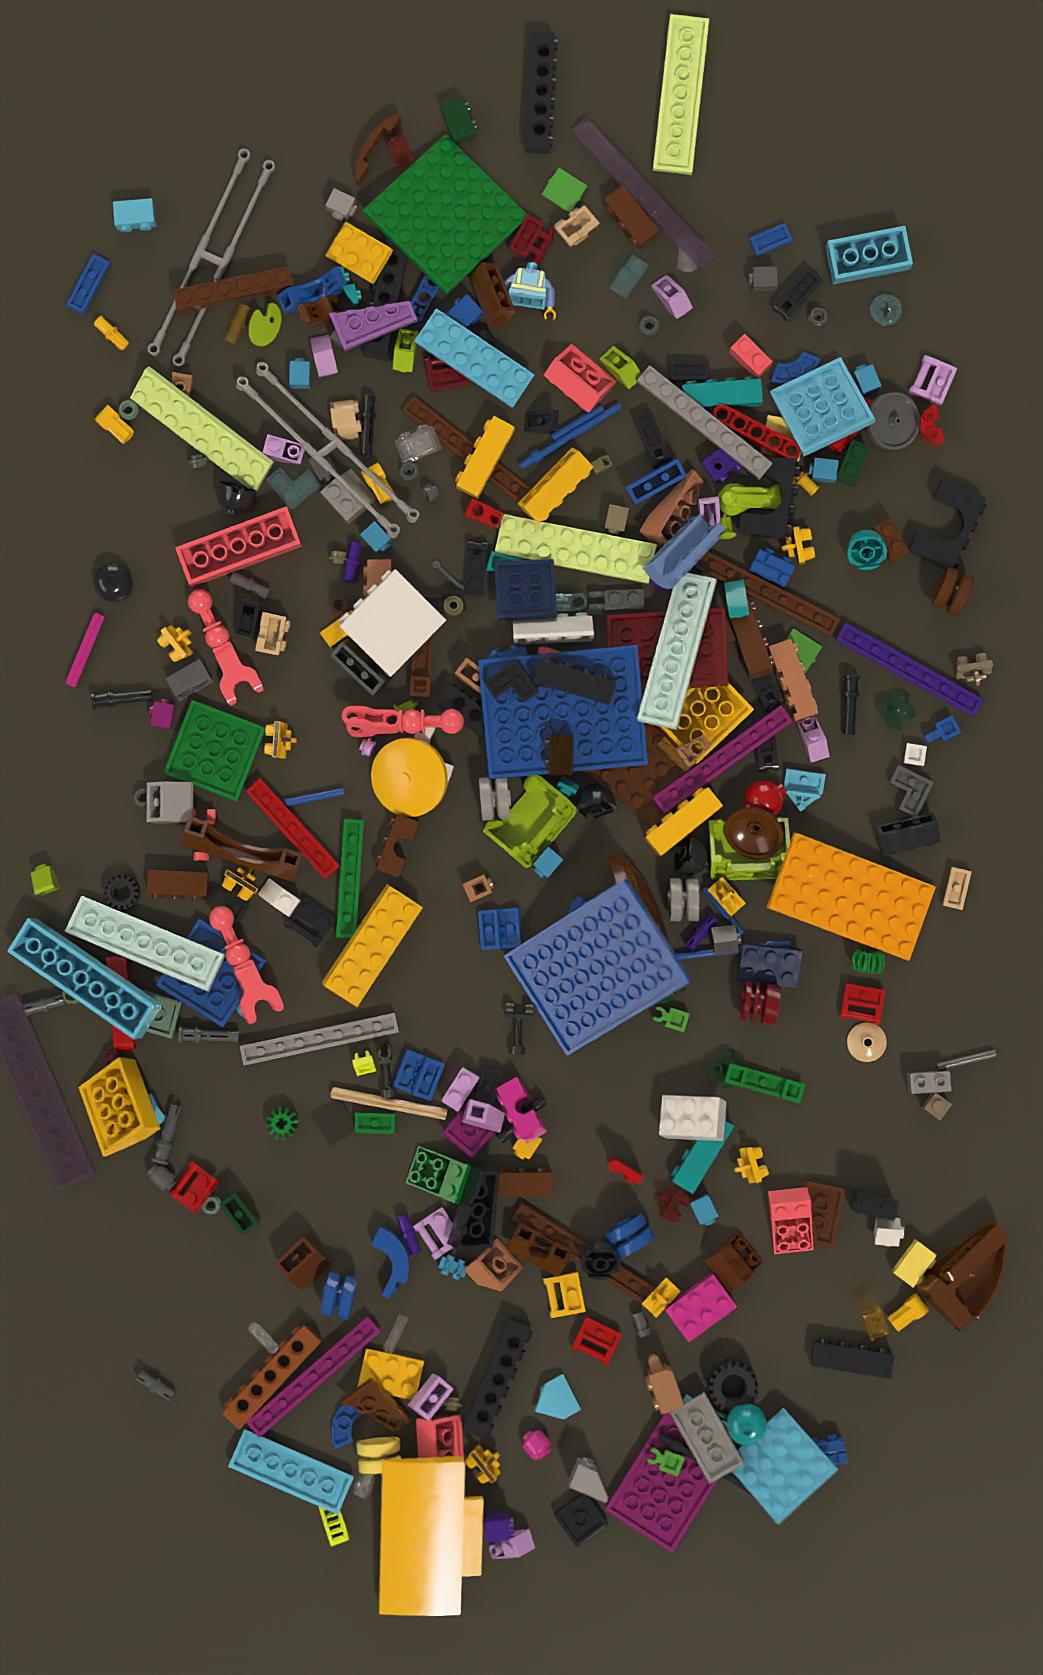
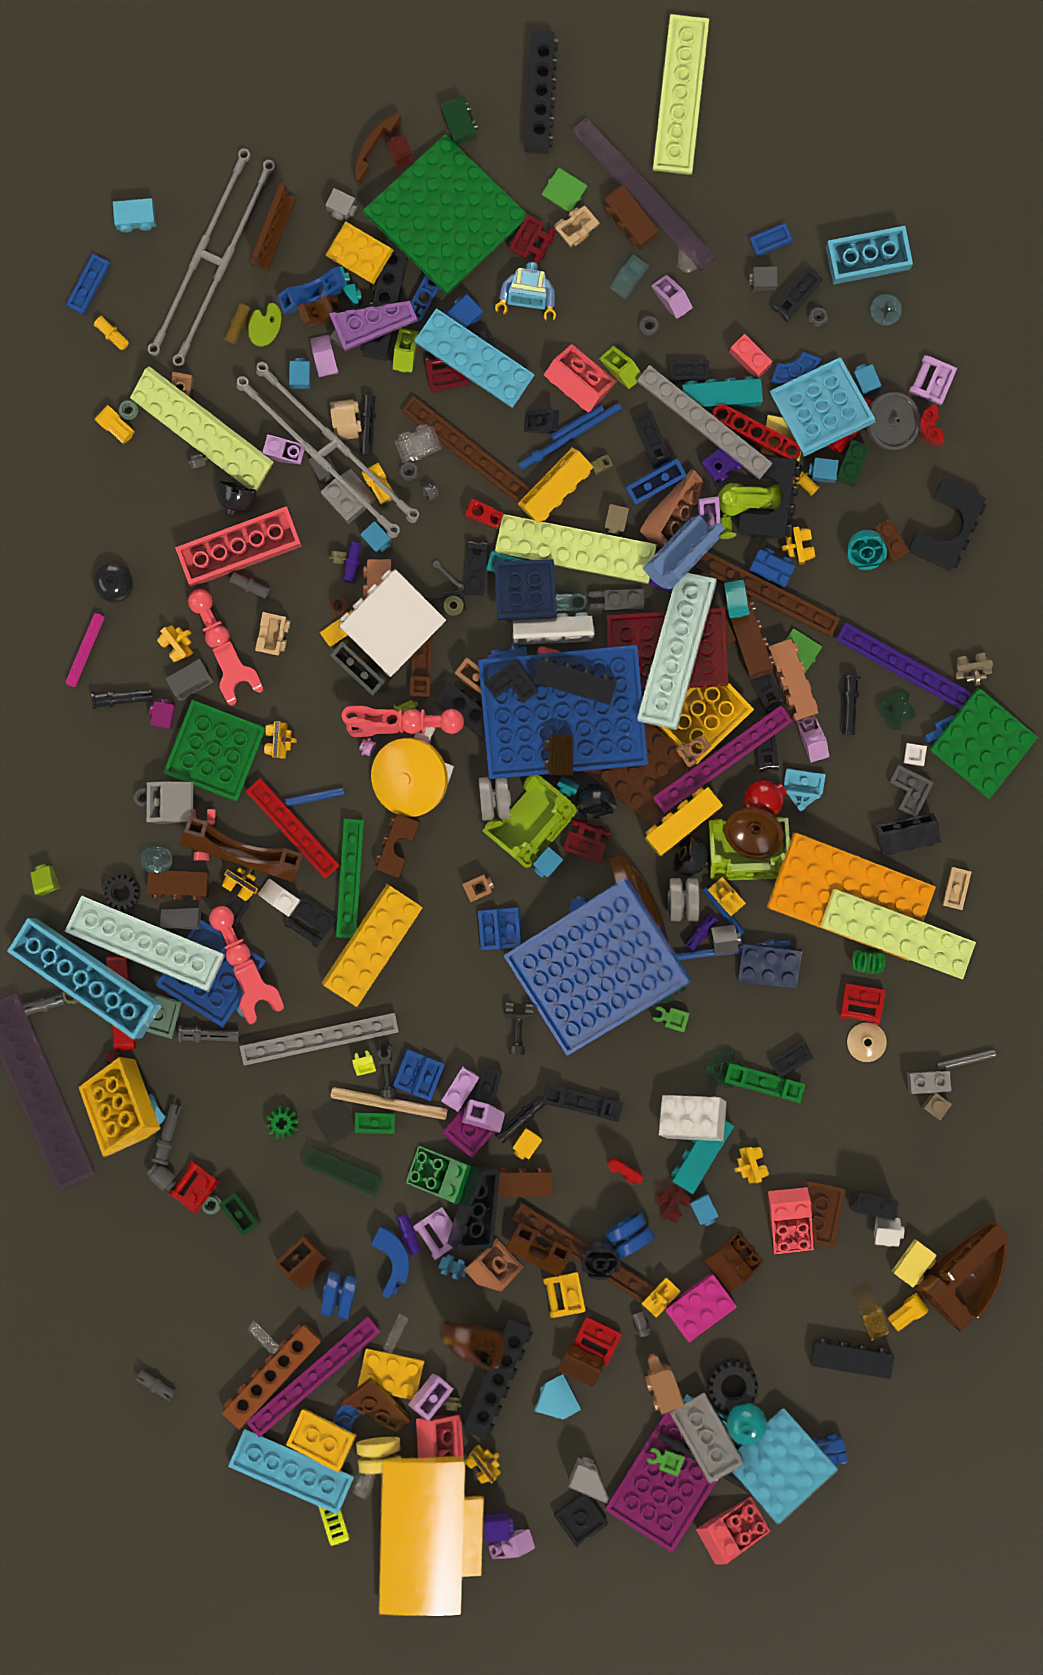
(156, 859): none -> clear light blue piece
(180, 919): none -> dark grey tile
(247, 617): black slope -> none
(256, 284): reddish brown arch -> none
(273, 228): none -> reddish brown fence
(293, 492): clear light blue plate -> none
(321, 1440): none -> yellow plate
(342, 1171): none -> clear green plate
(473, 1343): none -> reddish brown panel
(485, 457): yellow brick -> none
(492, 294): reddish brown brick -> none
(527, 1125): dark pink arch -> none
(536, 1444): dark pink head -> none
(581, 1365): none -> reddish brown brick
(582, 1102): none -> black slope
(585, 846): none -> dark red plate
(670, 750): clear yellow pin -> none
(733, 1531): none -> coral slope
(760, 1003): dark red wheel -> none
(791, 1060): none -> black plate
(897, 934): none -> yellowish green plate
(955, 592): reddish brown wheel -> none
(983, 743): none -> green plate

